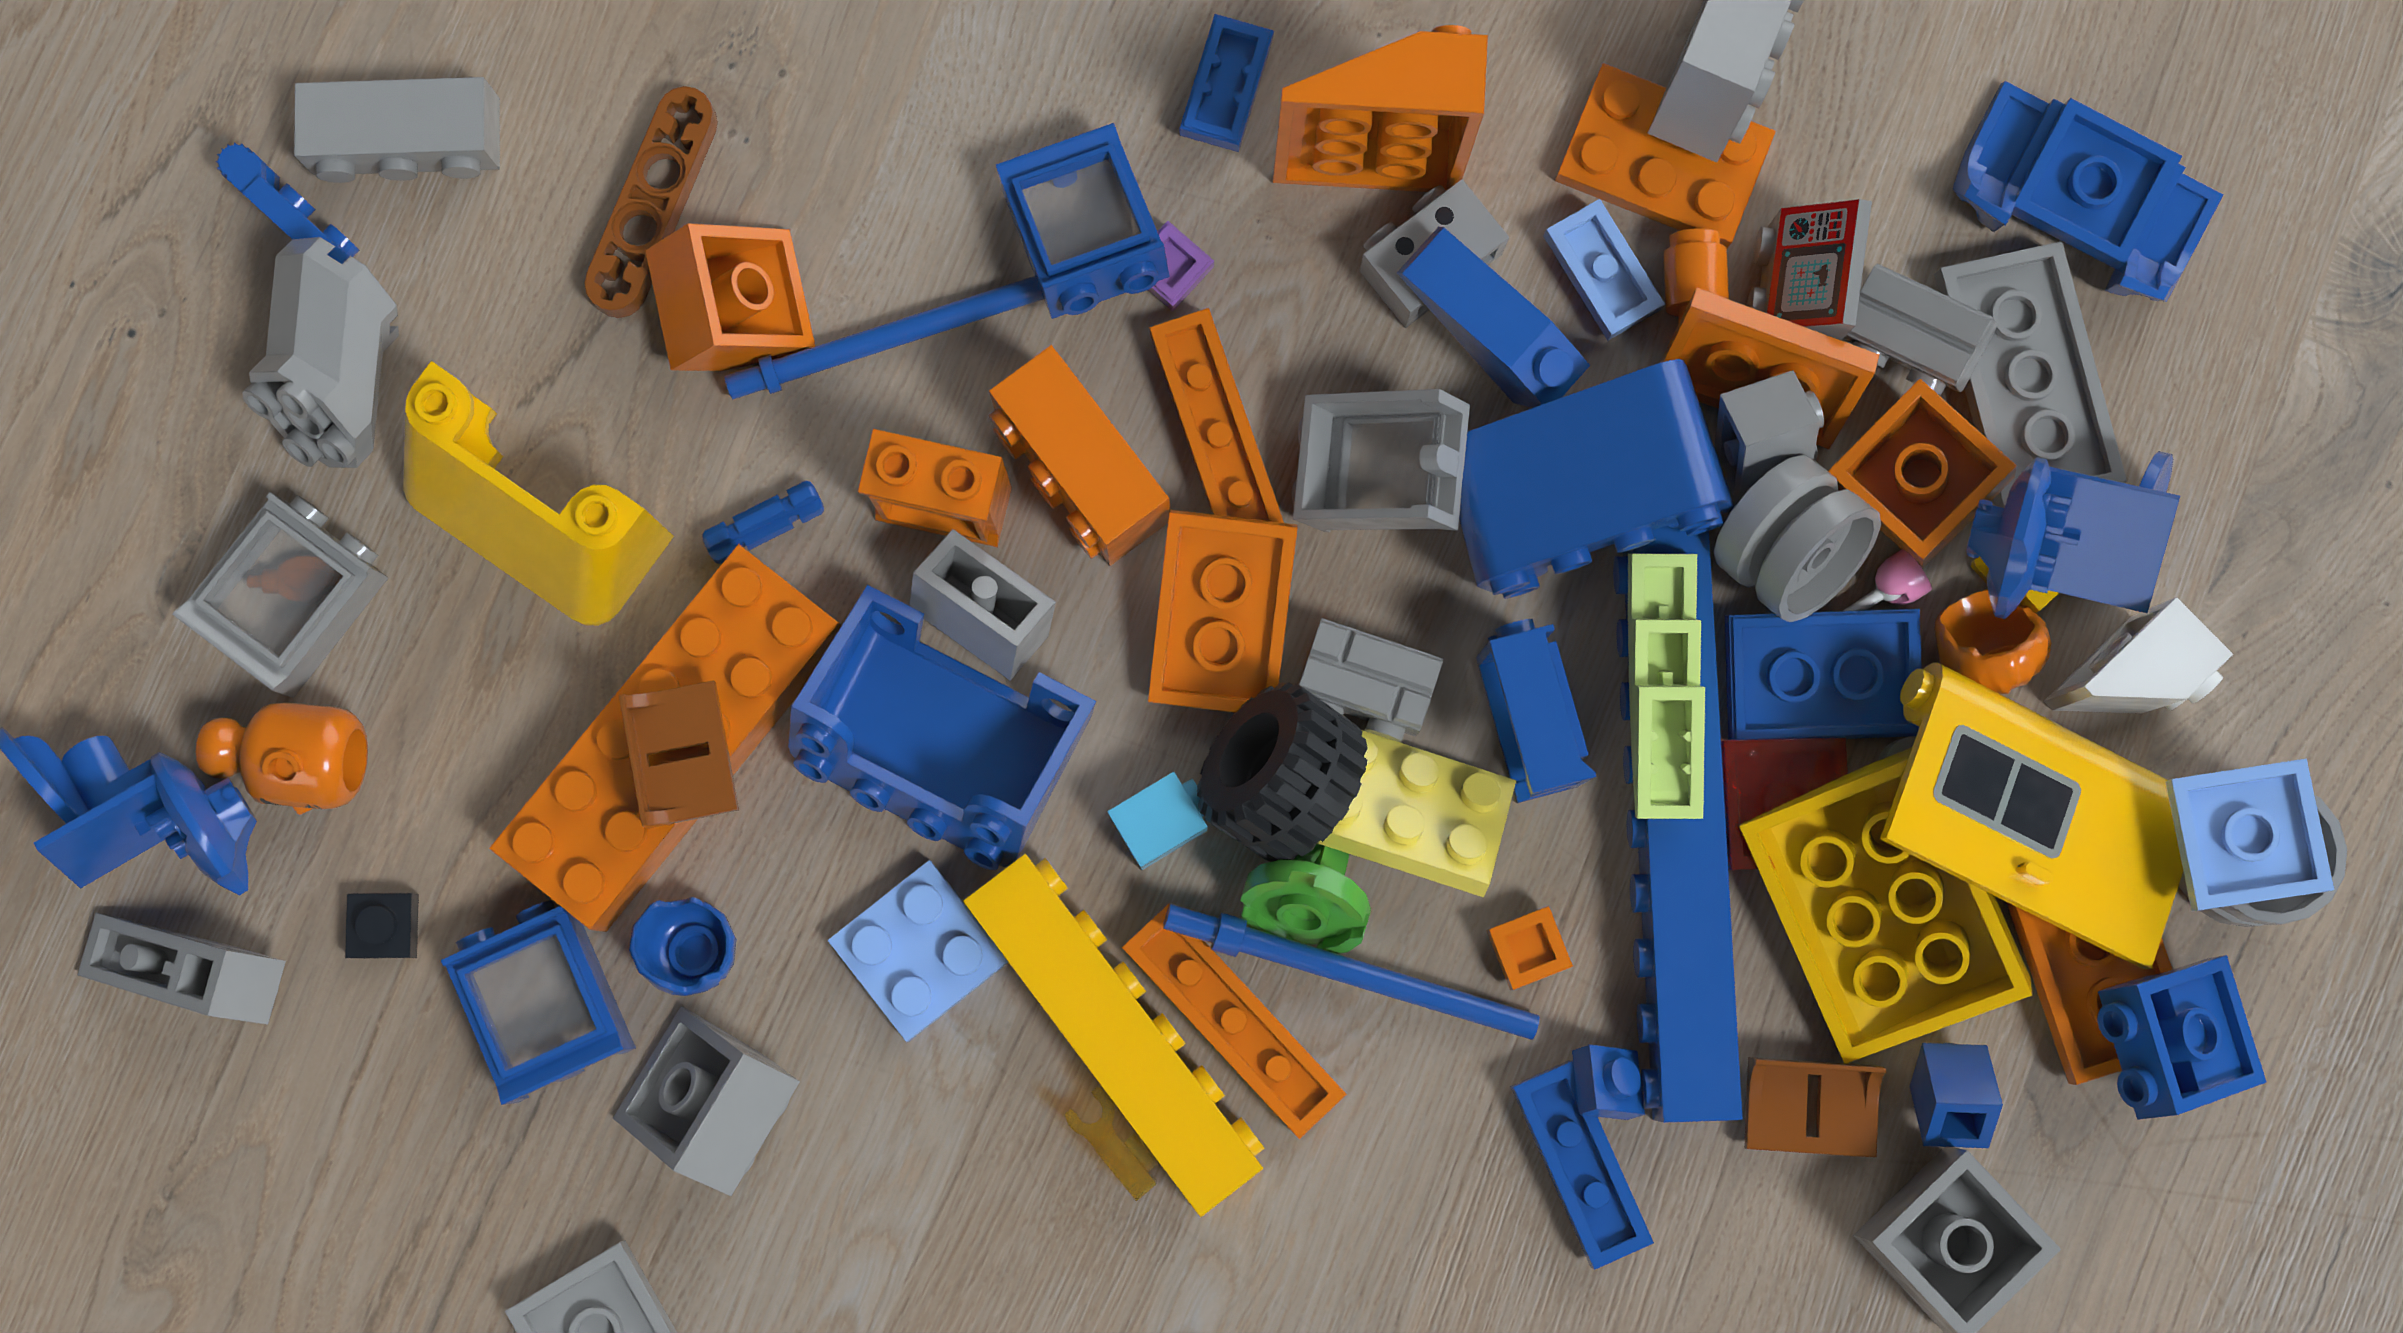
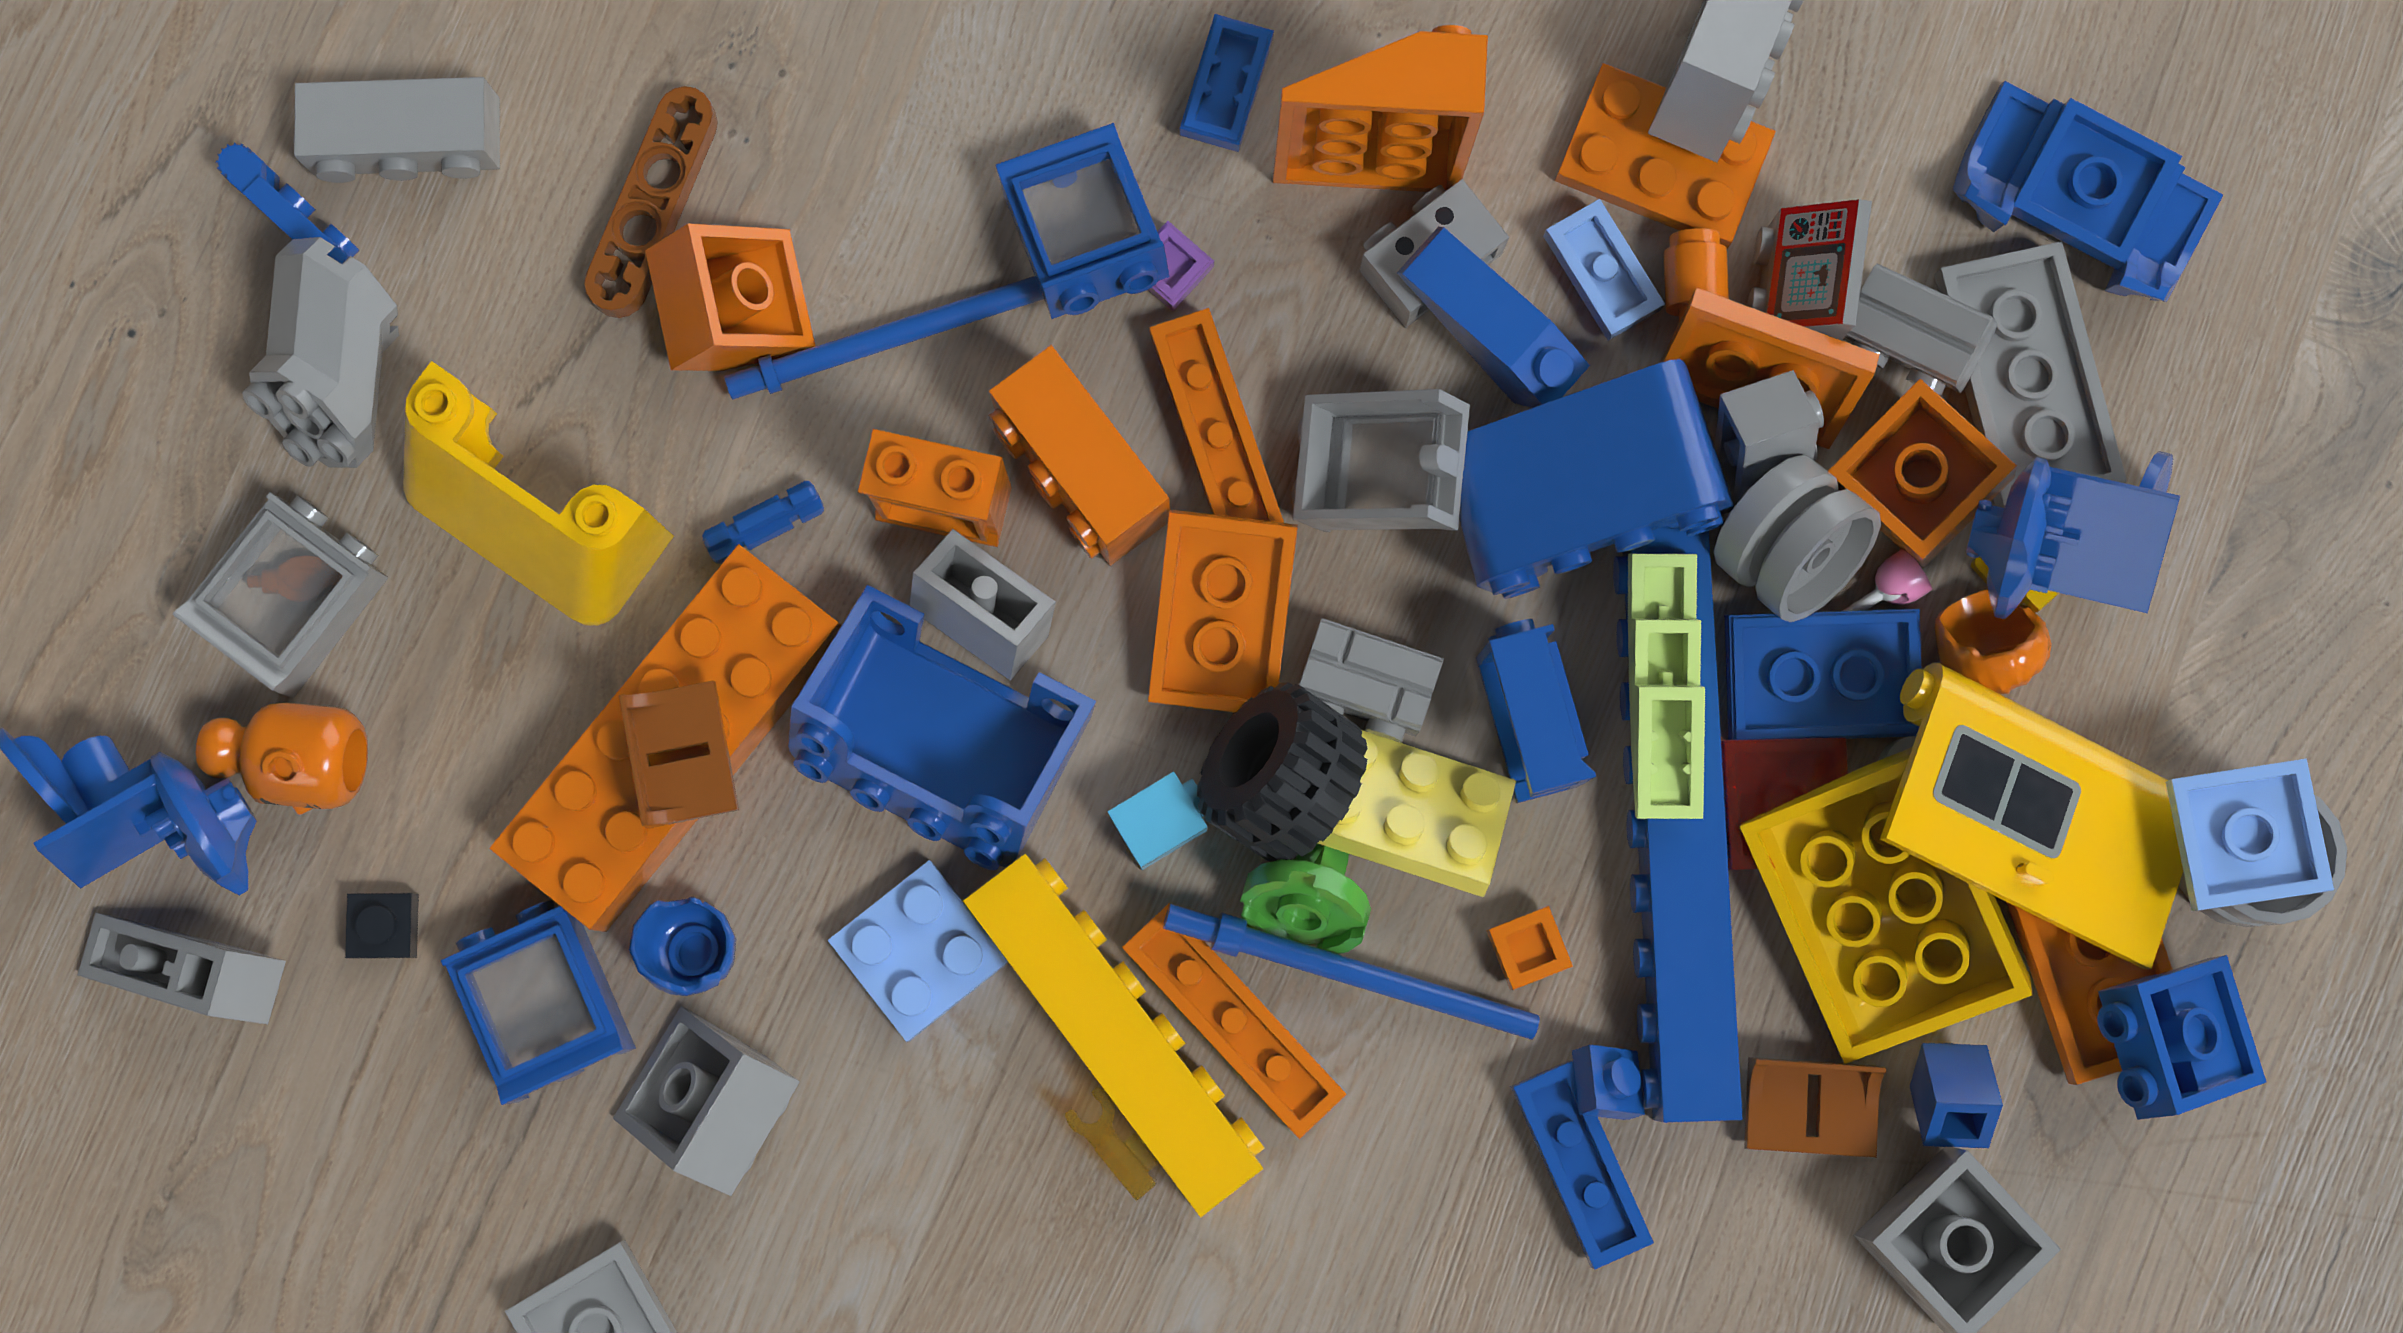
(2146, 665): white slope -> none

